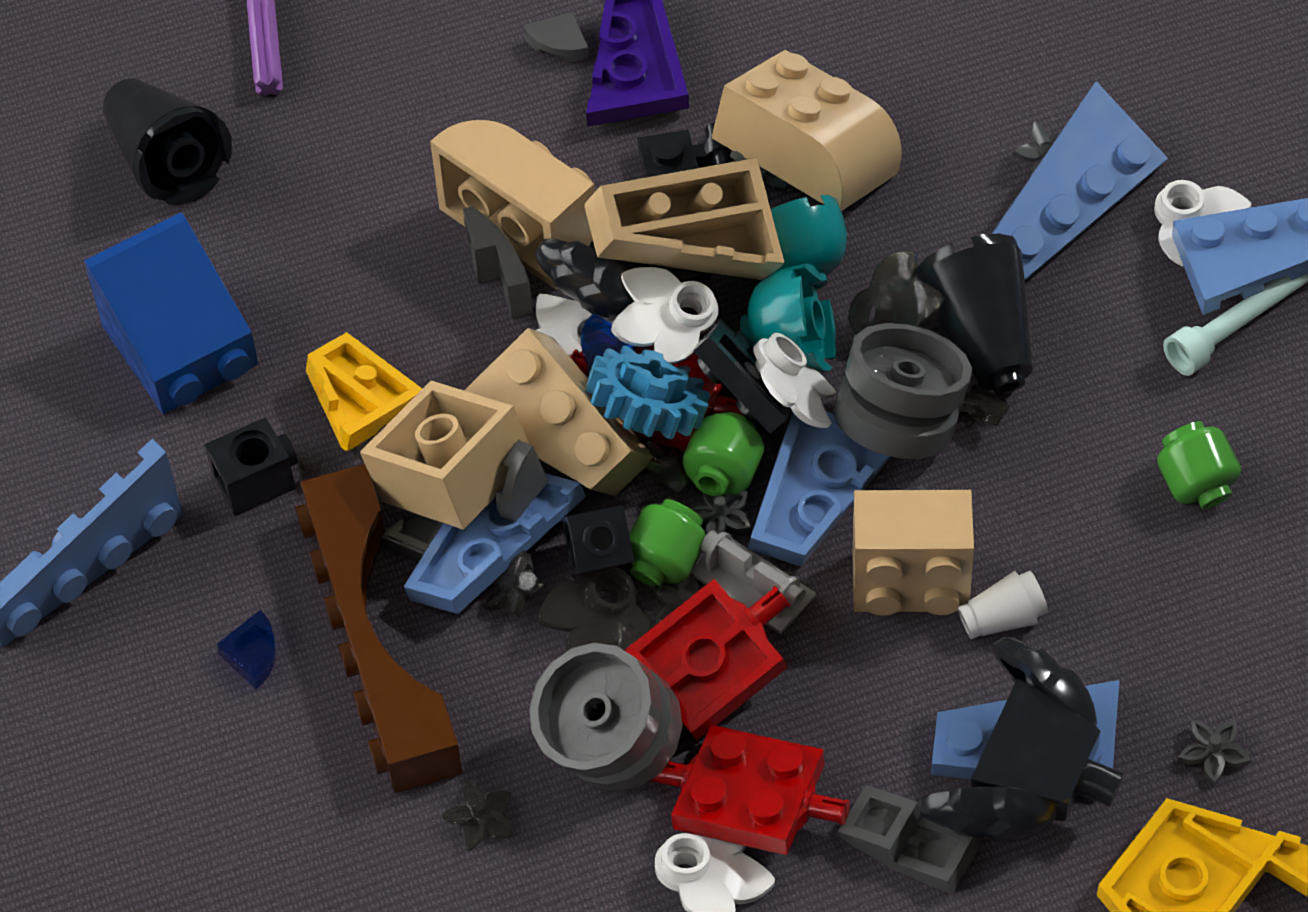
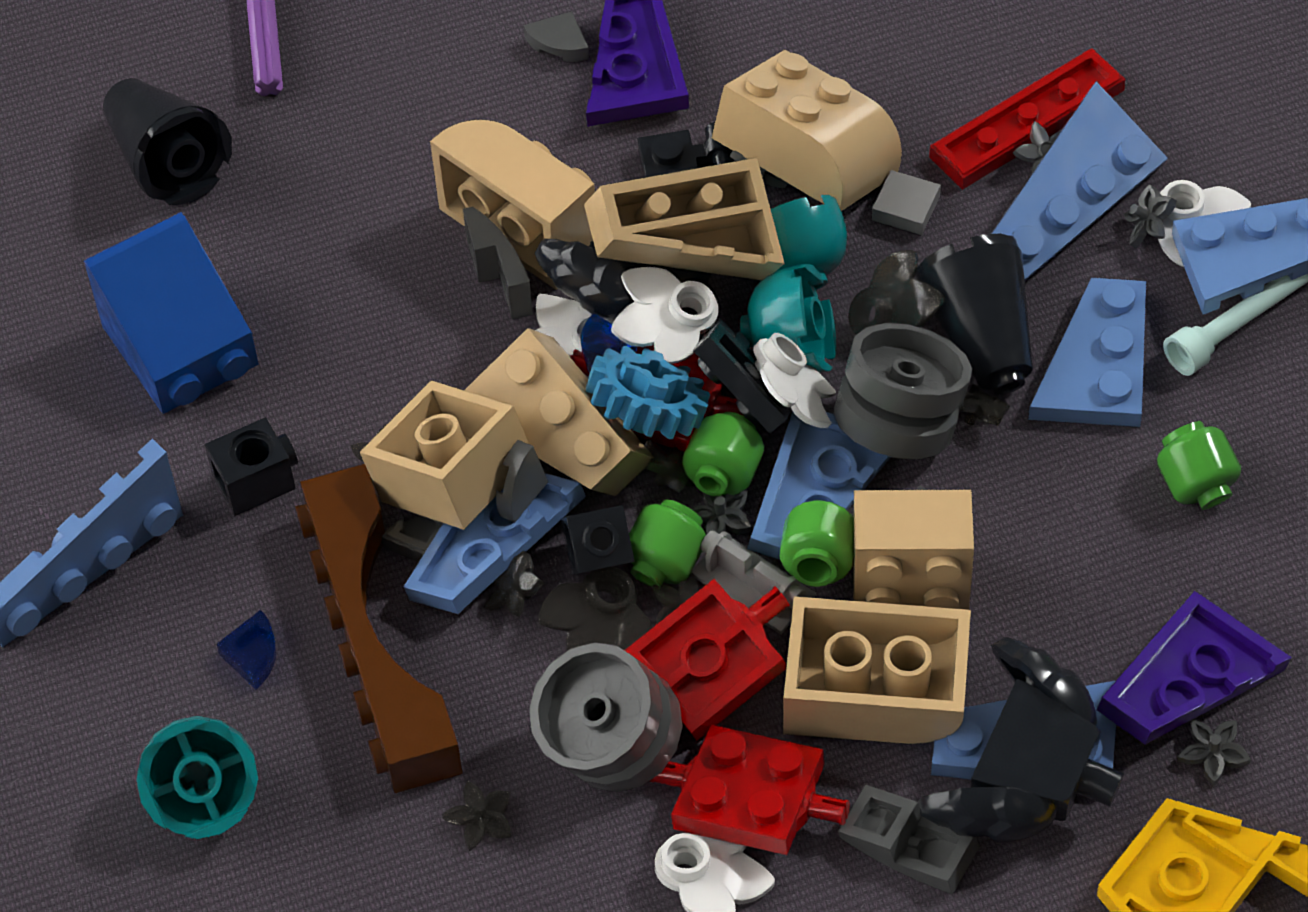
(197, 777): none -> teal cylinder
(357, 389): yellow wing -> none
(818, 543): none -> bright green head
(875, 671): none -> tan brick
(906, 202): none -> light grey tile
(994, 135): none -> red tile
(1004, 606): white cone -> none
(1099, 359): none -> medium blue wing
(1149, 215): none -> dark grey plant
(1188, 670): none -> dark purple wing

